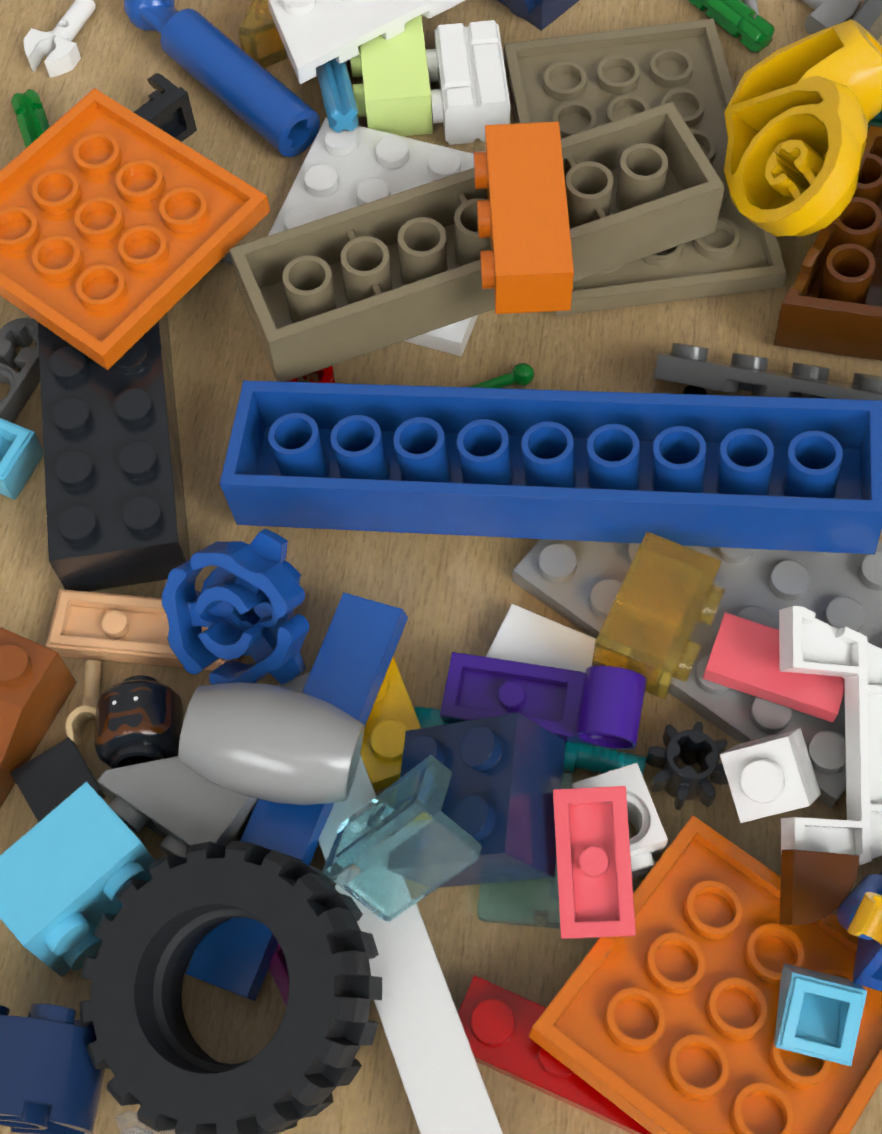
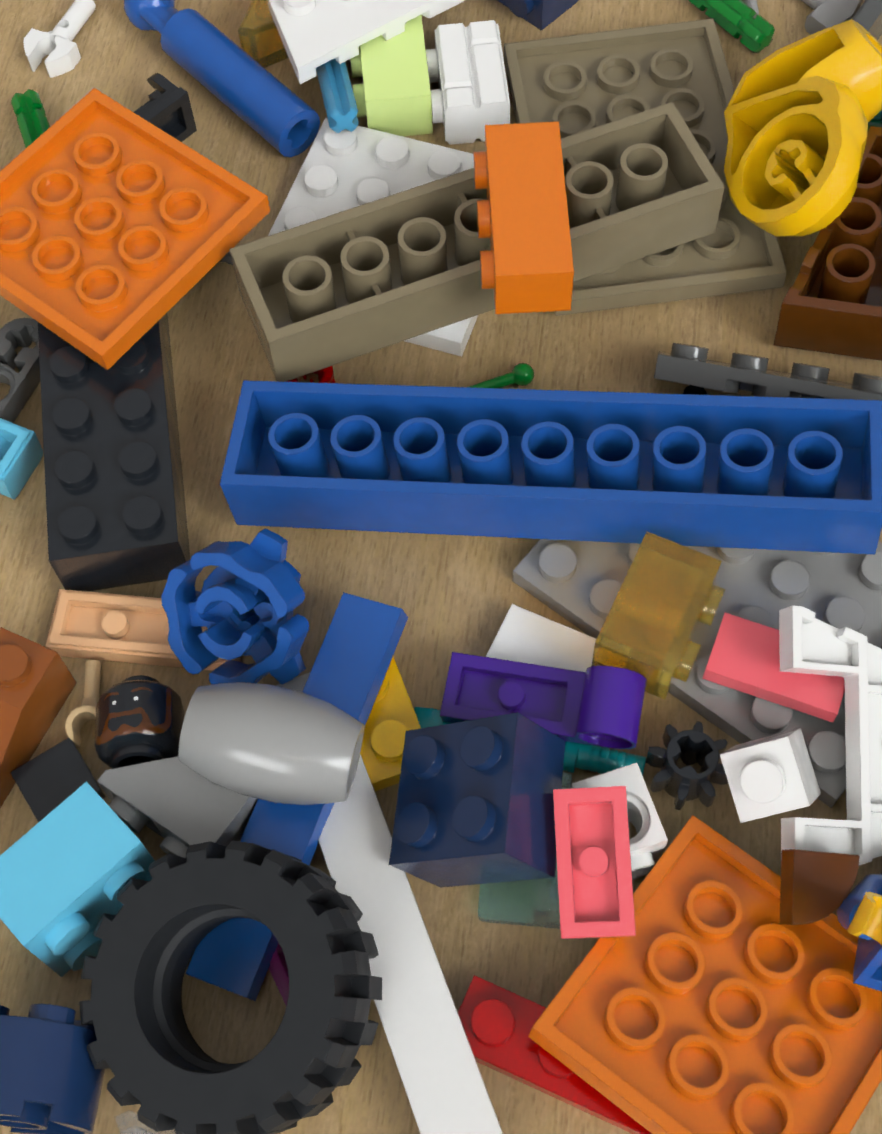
(401, 844): clear light blue panel -> none
(818, 1014): medium azure slope -> none

